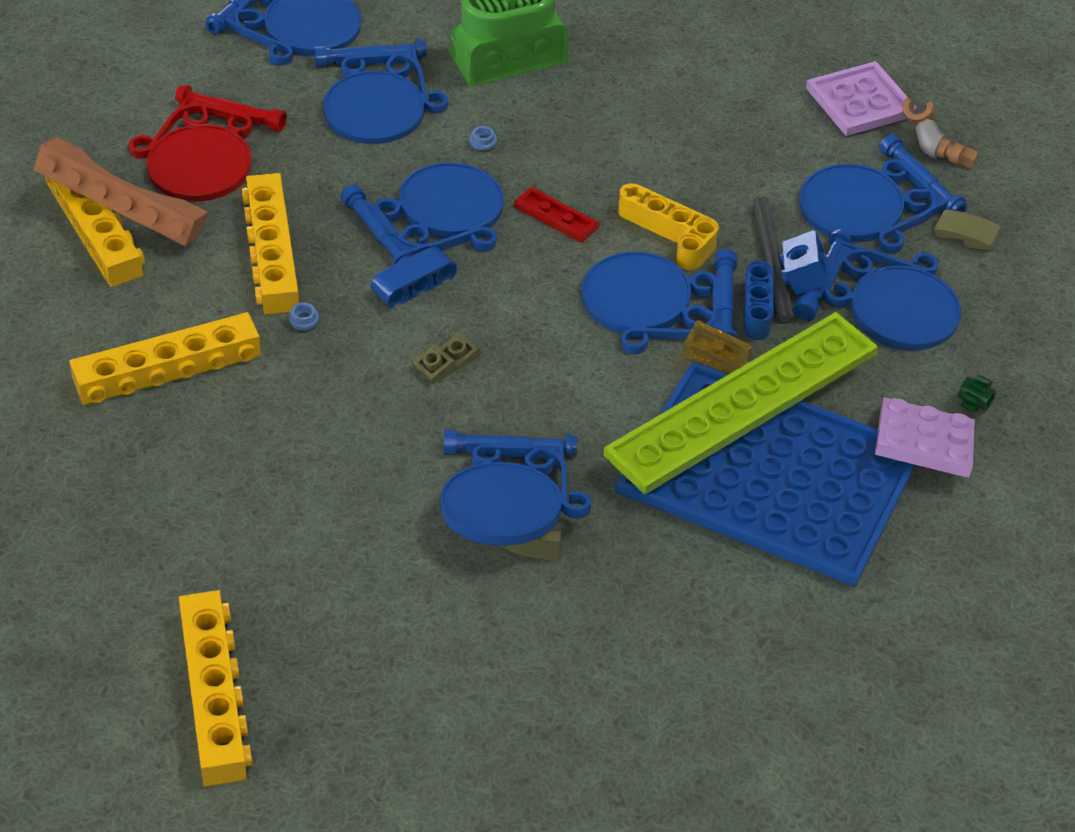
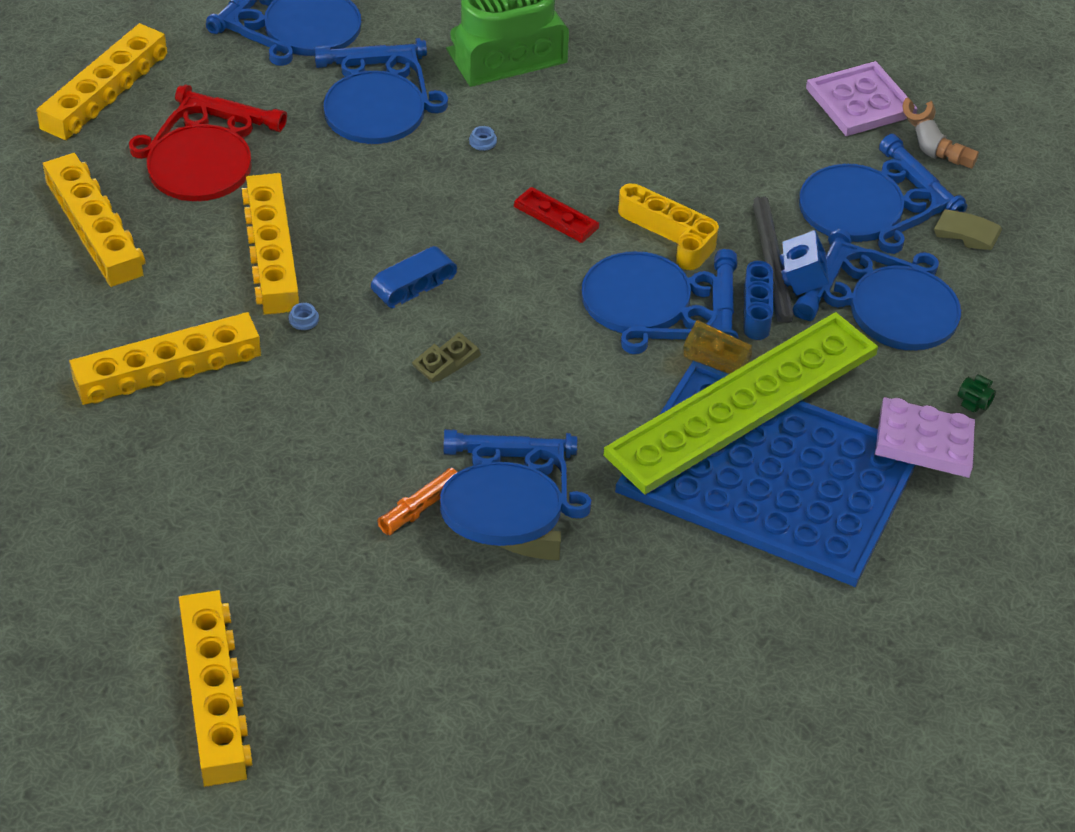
(102, 82): none -> yellow brick
(161, 213): nougat arch -> none
(410, 508): none -> orange pin
(437, 201): blue piece -> none

